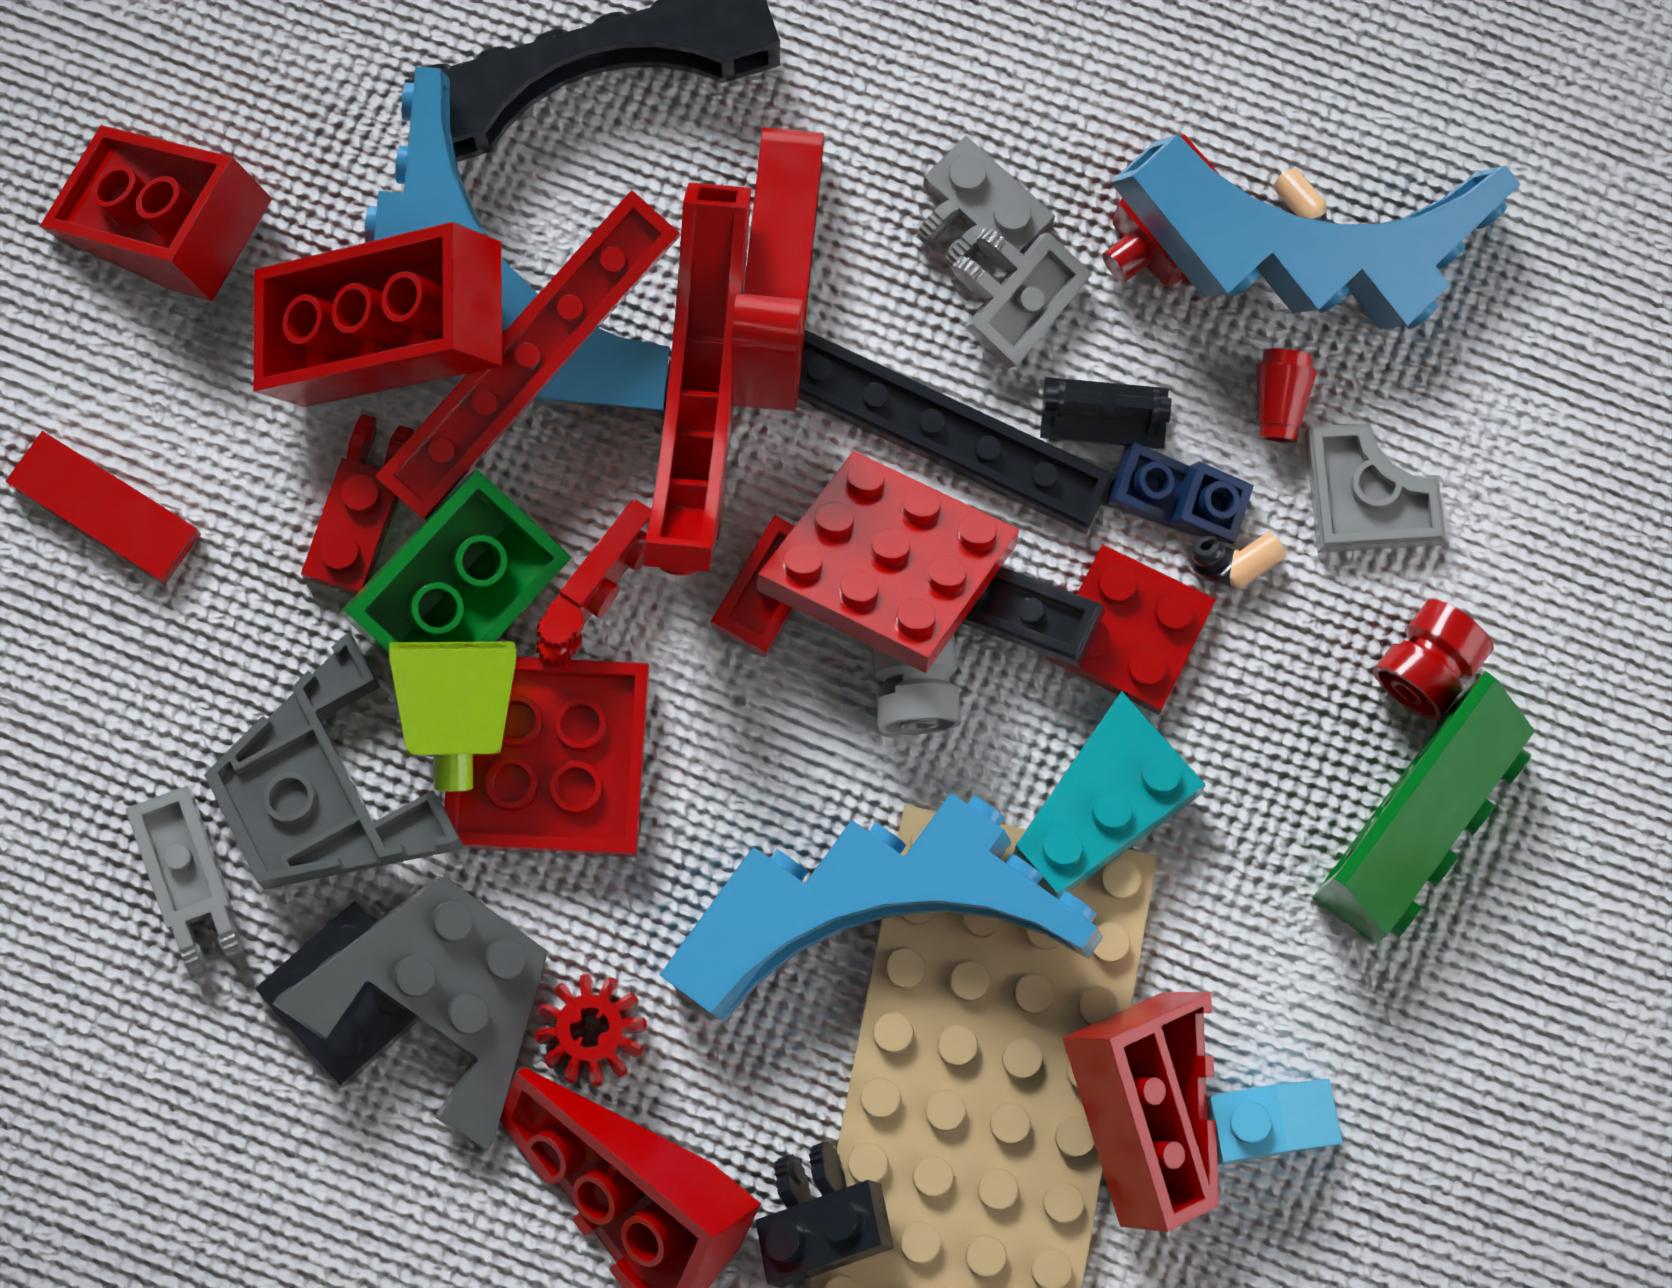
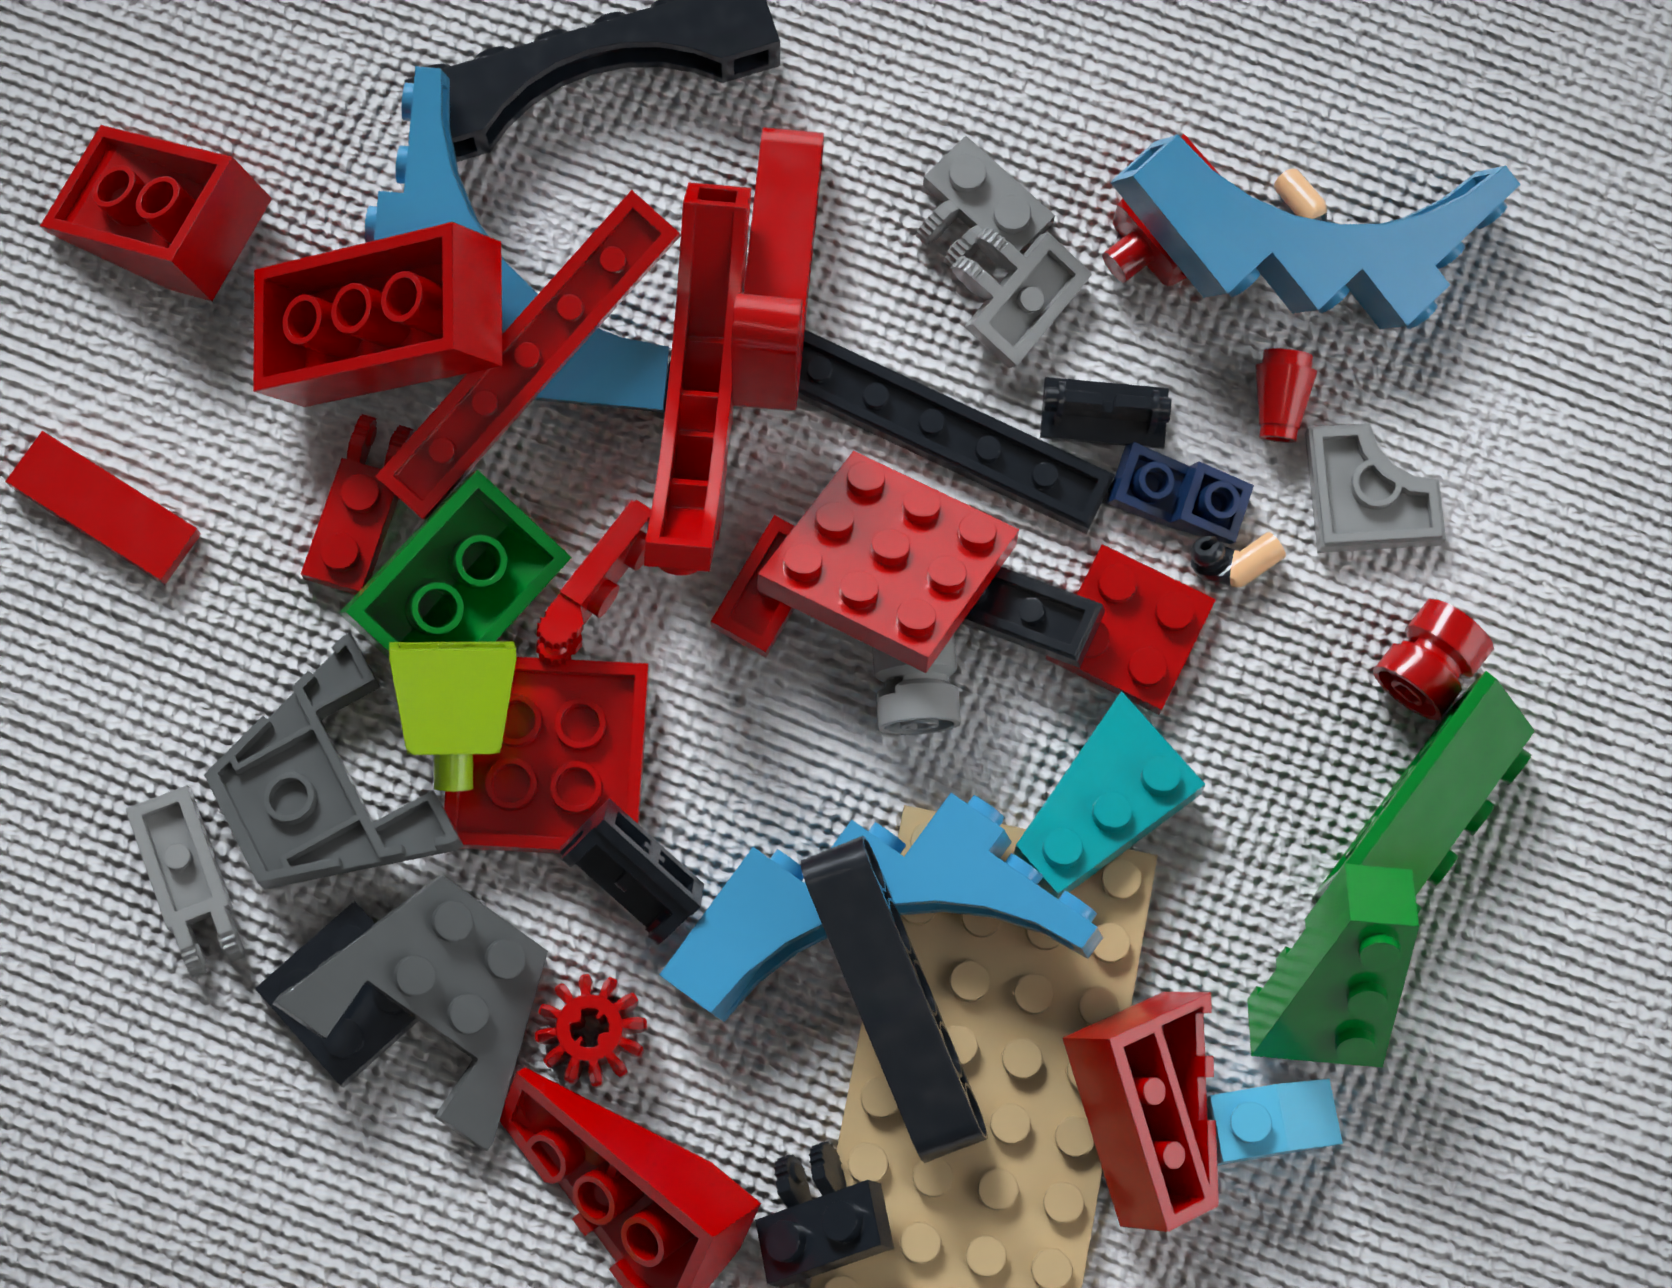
(634, 870): none -> black hinge
(894, 999): none -> black beam
(1343, 975): none -> green wedge

